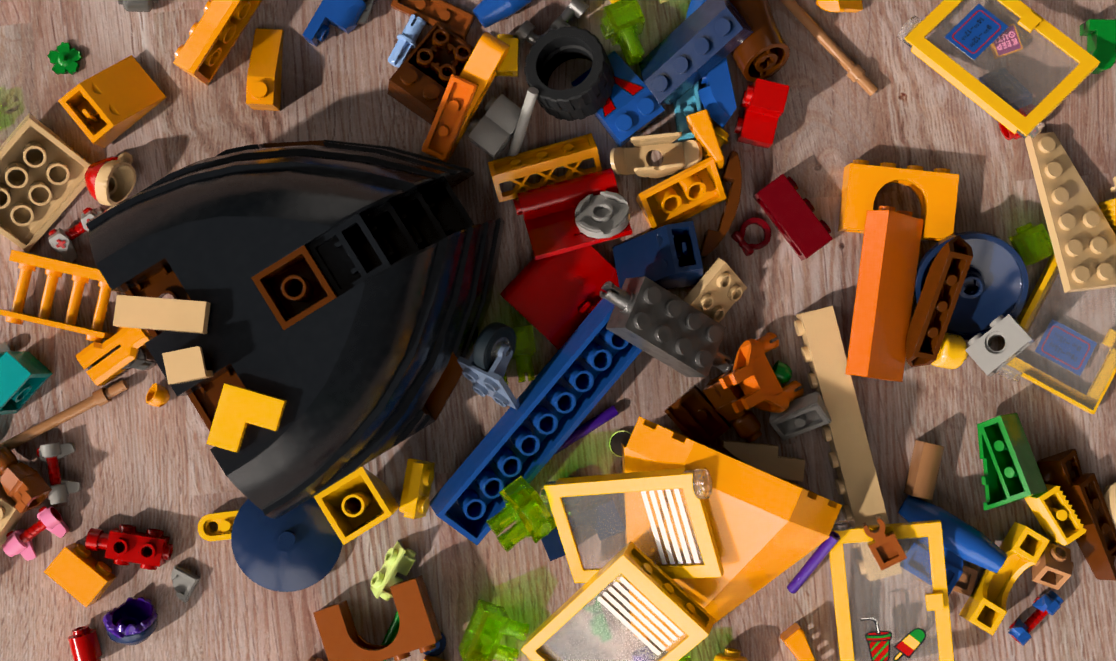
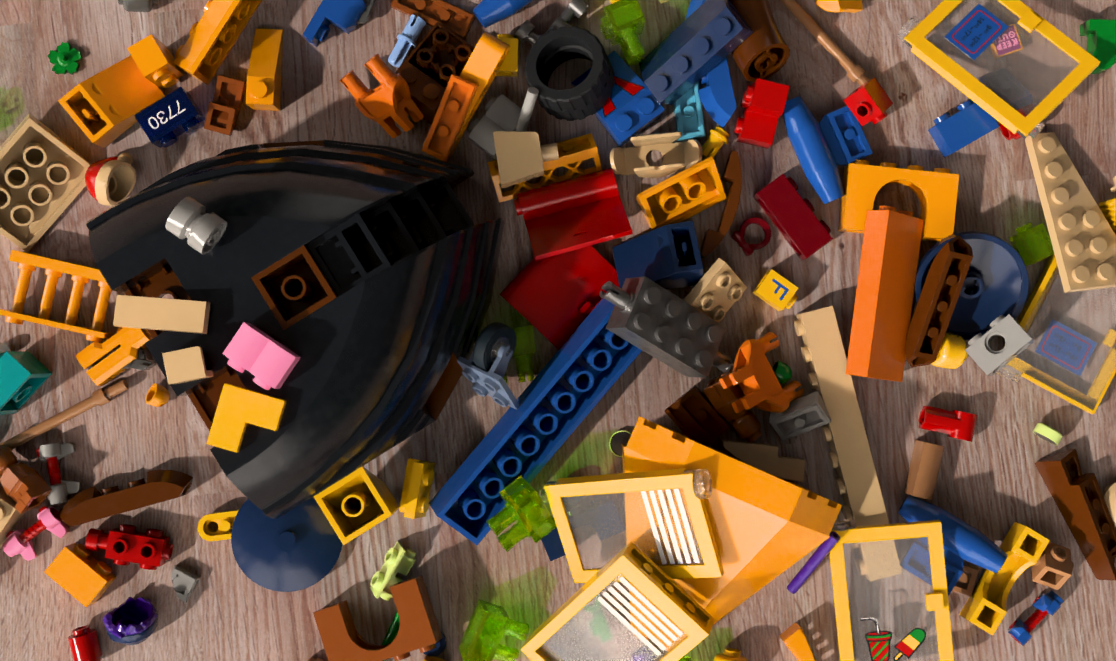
(62, 240): light grey piece -> none
(93, 505): none -> reddish brown brick
(155, 62): none -> light orange piece
(170, 118): none -> clear blue brick
(192, 222): none -> light grey wheel
(226, 105): none -> dark orange slope
(260, 356): none -> bright pink brick
(388, 101): none -> orange connector
(521, 156): none -> tan torso
(589, 426): dark purple piece -> none
(602, 215): light grey tile -> none
(703, 130): light orange slope -> none
(776, 291): none -> yellow brick
(824, 145): none -> blue plate
(868, 102): none -> red brick
(884, 546): dark orange plate -> none
(953, 423): none -> red piece
(962, 128): none -> blue brick
(1007, 462): green wedge -> none
(1047, 433): none -> yellowish green tile
(1056, 515): yellow brick -> none

